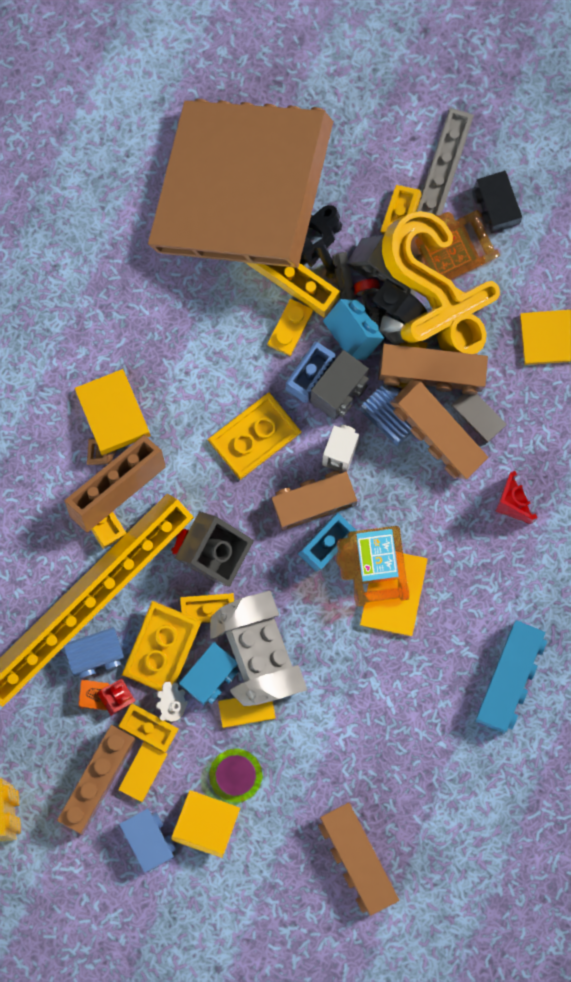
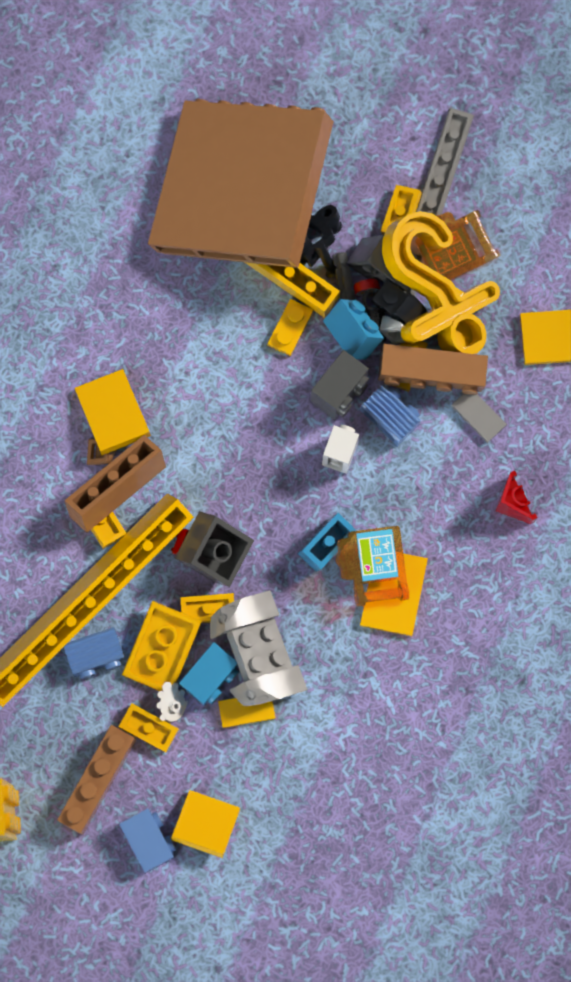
(88, 695): orange slope -> none
(116, 697): red tile -> none
(143, 772): yellow tile -> none
(235, 775): tile -> none
(254, 436): yellow tile -> none
(309, 371): medium blue brick -> none
(314, 500): medium nougat brick -> none
(359, 860): medium nougat brick -> none
(439, 430): medium nougat brick -> none
(497, 202): black brick -> none
(510, 677): dark azure brick -> none

